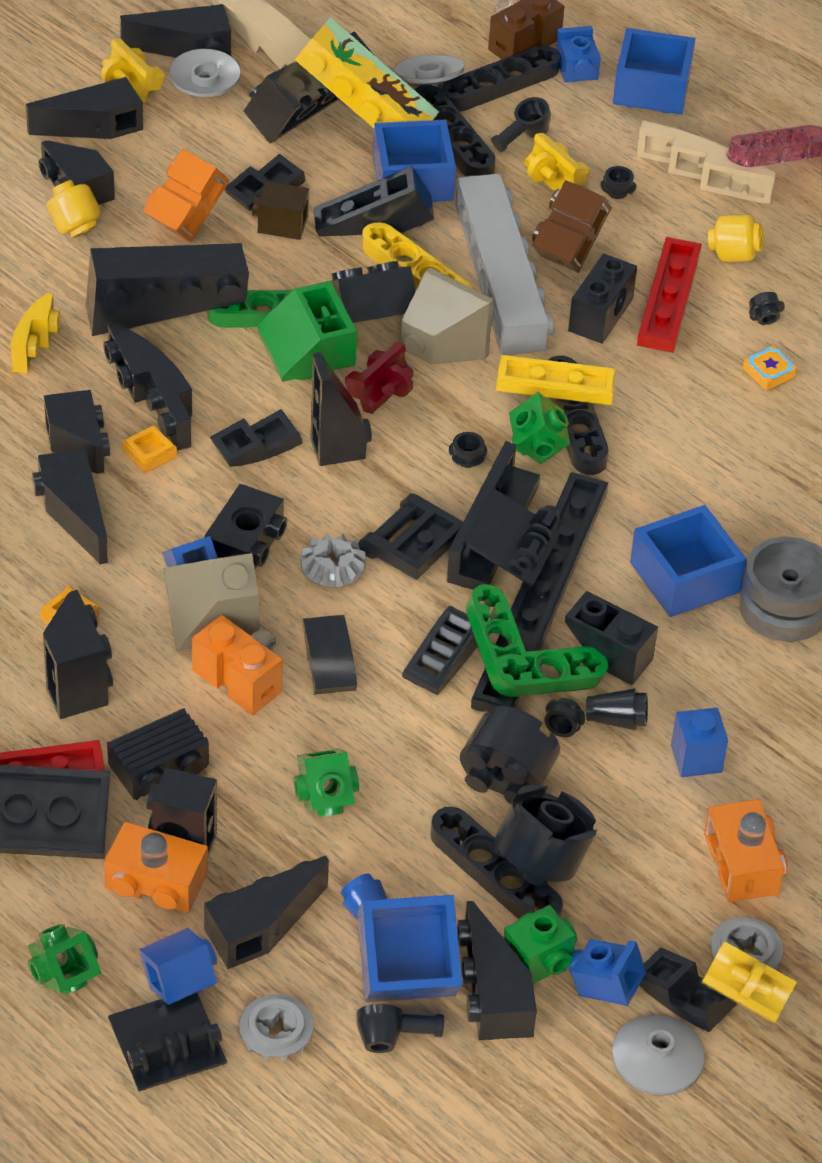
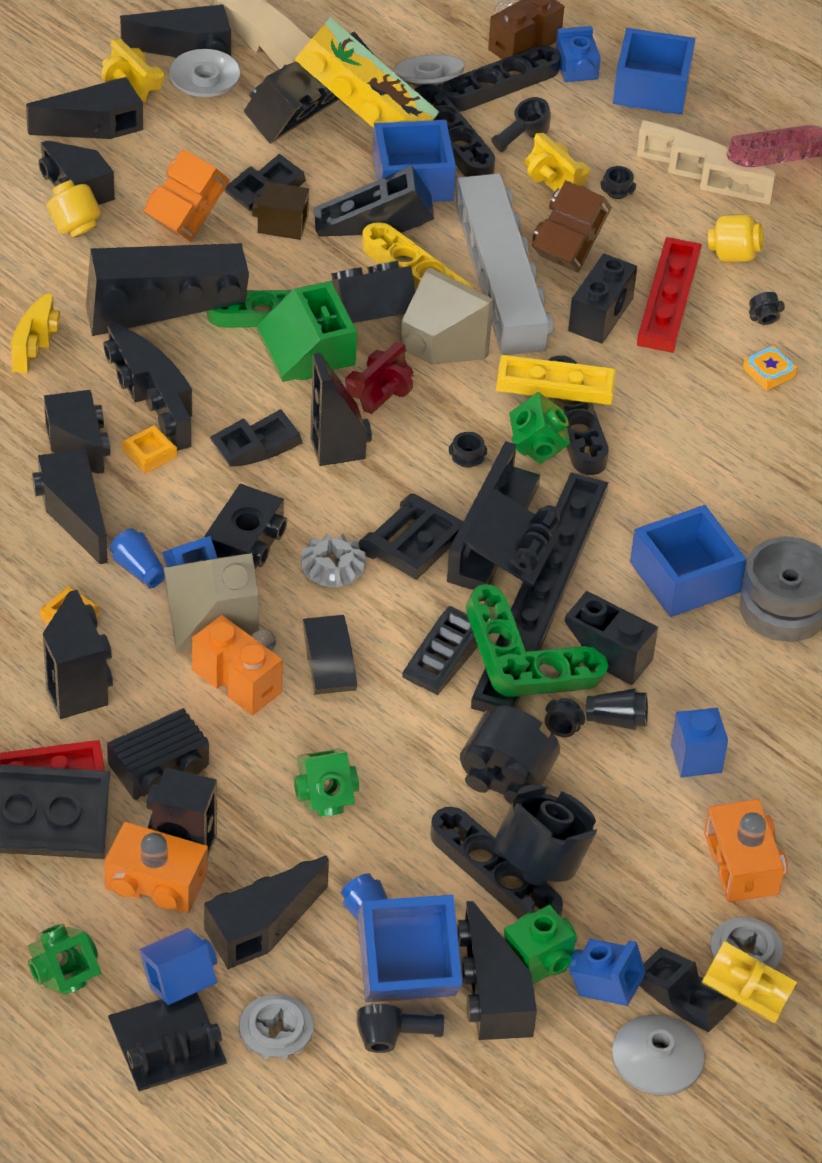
(137, 556): none -> blue cone

